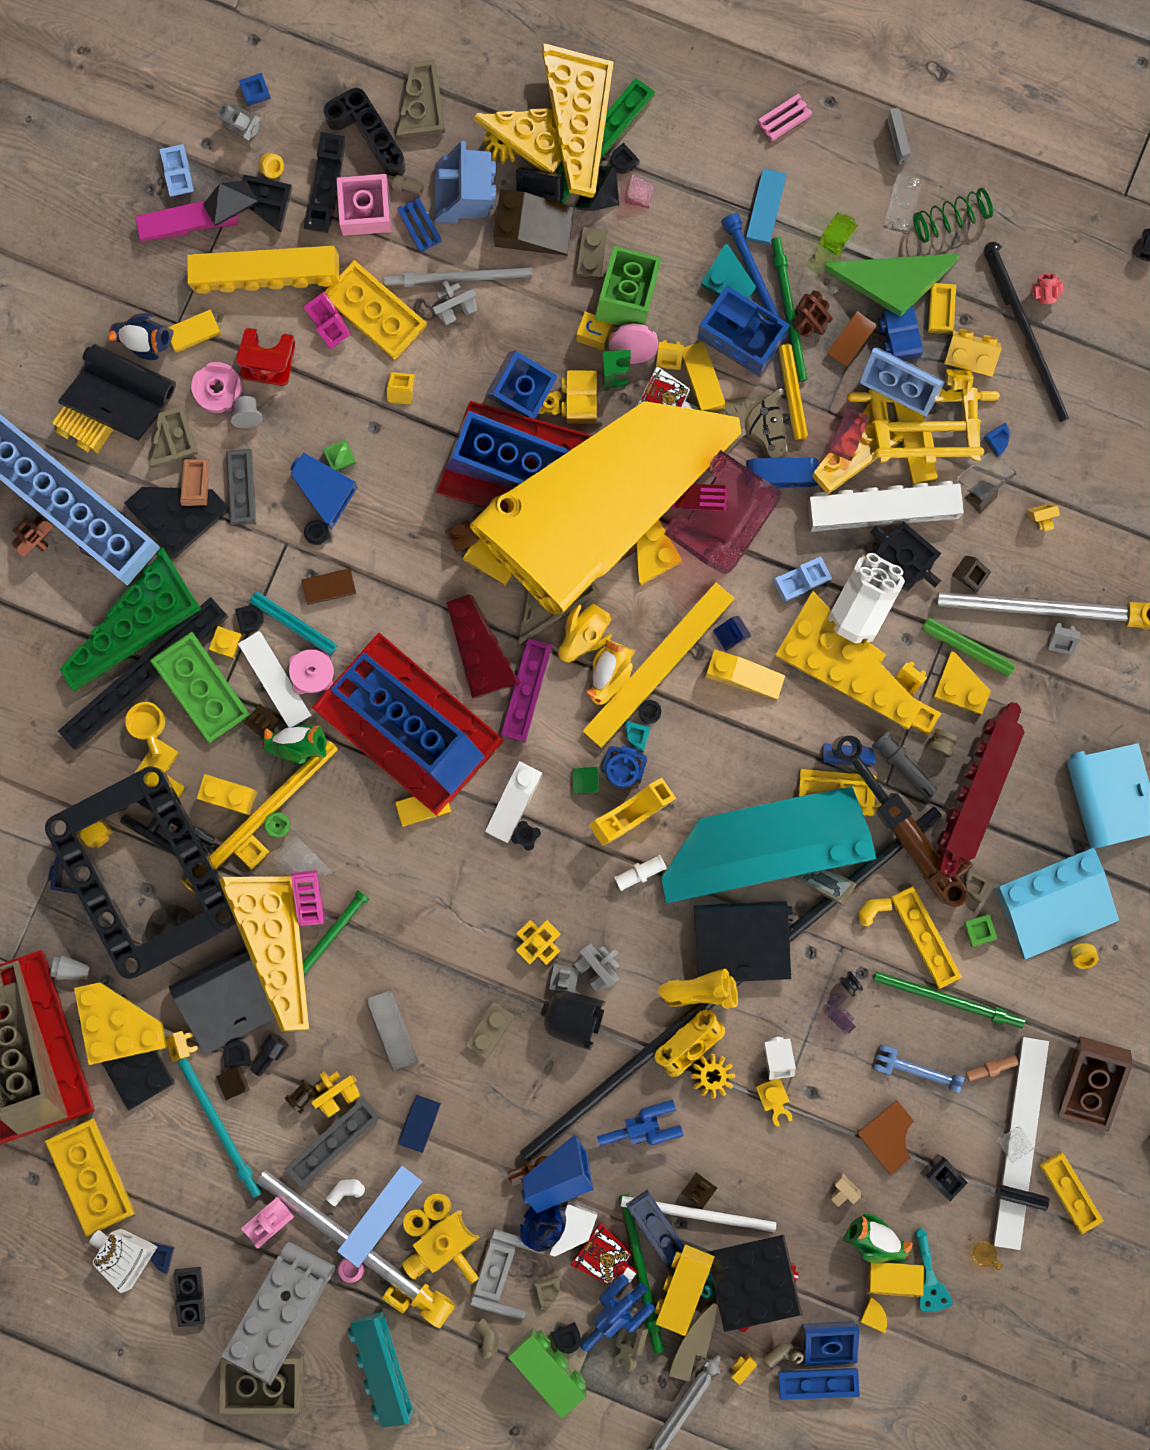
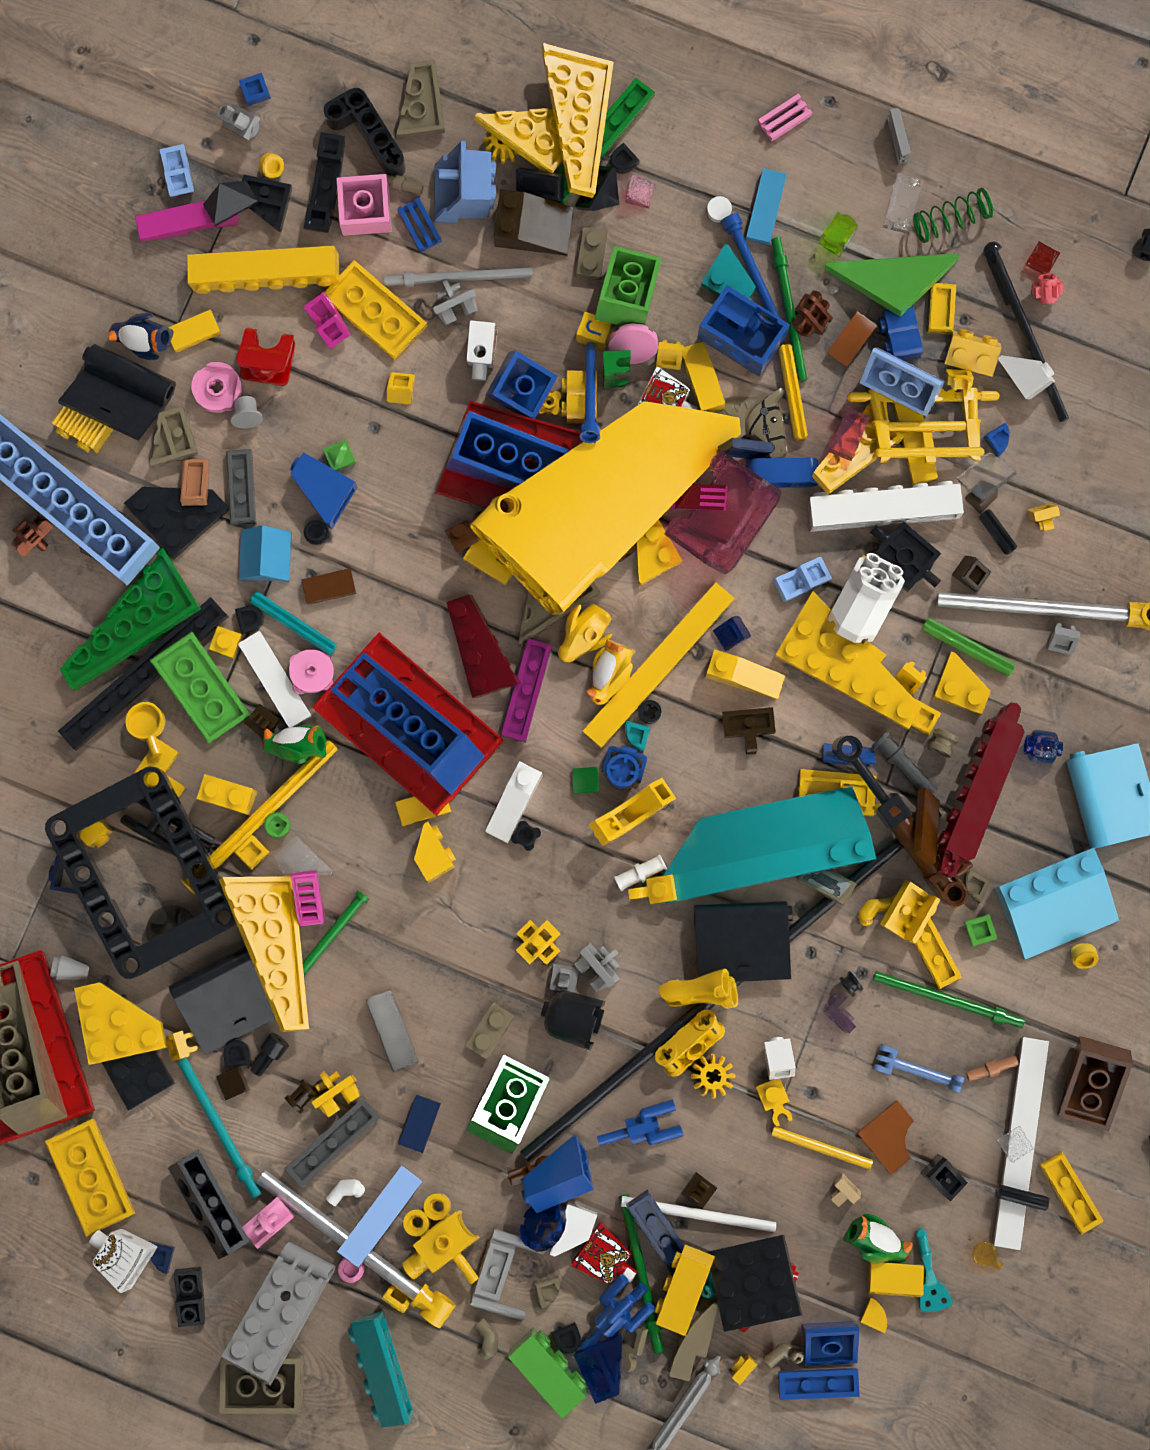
(208, 1204): none -> black brick
(265, 554): none -> dark azure slope
(431, 855): none -> yellow slope
(481, 338): none -> white torso
(508, 1104): none -> green slope
(590, 429): none -> blue piece
(602, 1368): none -> clear blue wing
(658, 890): none -> yellow plate
(718, 208): none -> white tile
(746, 448): none -> tile
(749, 724): none -> dark brown plate
(821, 1147): none -> yellow bar
(910, 912): none -> yellow bracket
(926, 826): none -> reddish brown tile
(998, 532): none -> black axle
(1028, 375): none -> white slope
(1042, 258): none -> clear red tile
(1042, 746): none -> clear blue head

